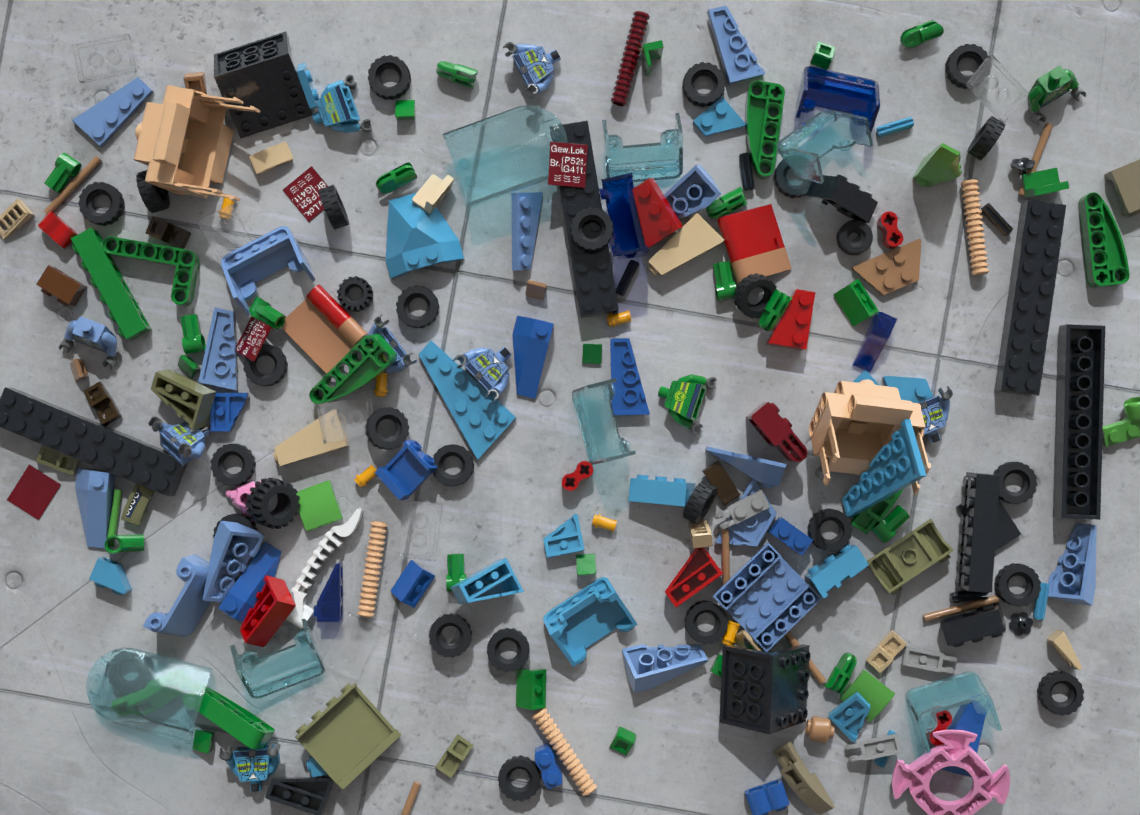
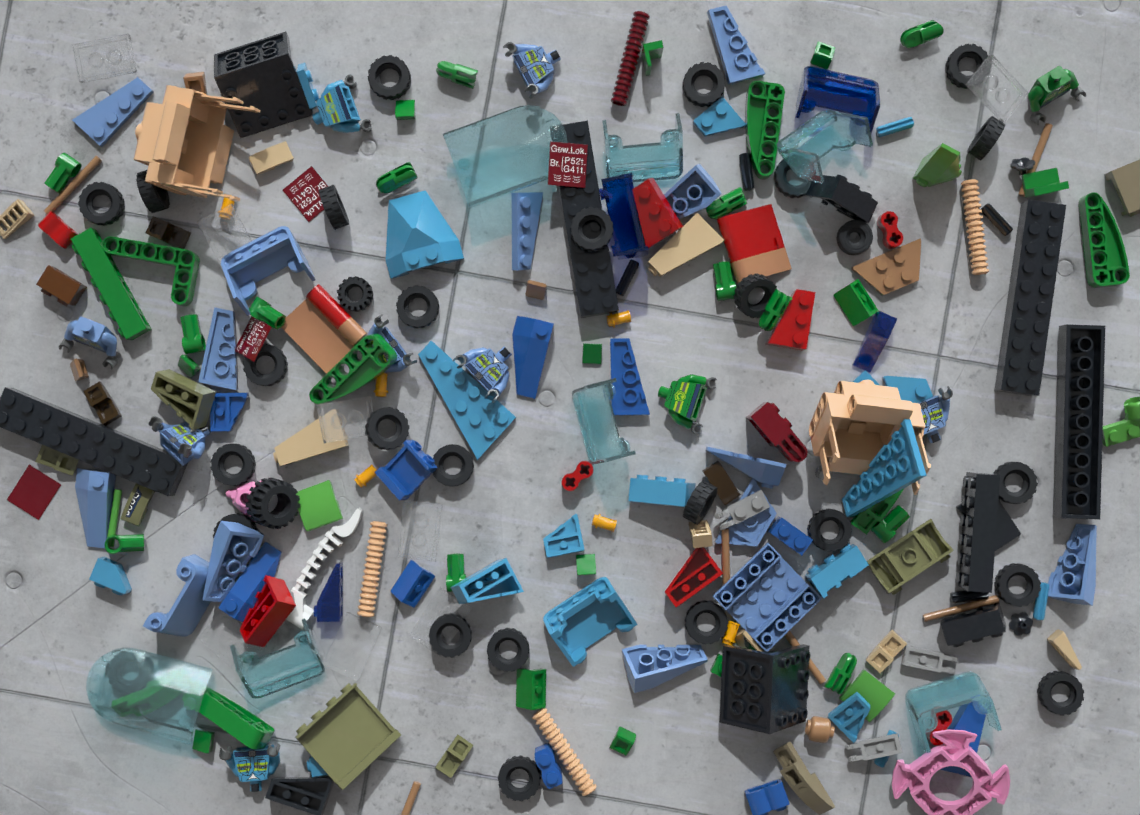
(432, 192): panel -> none

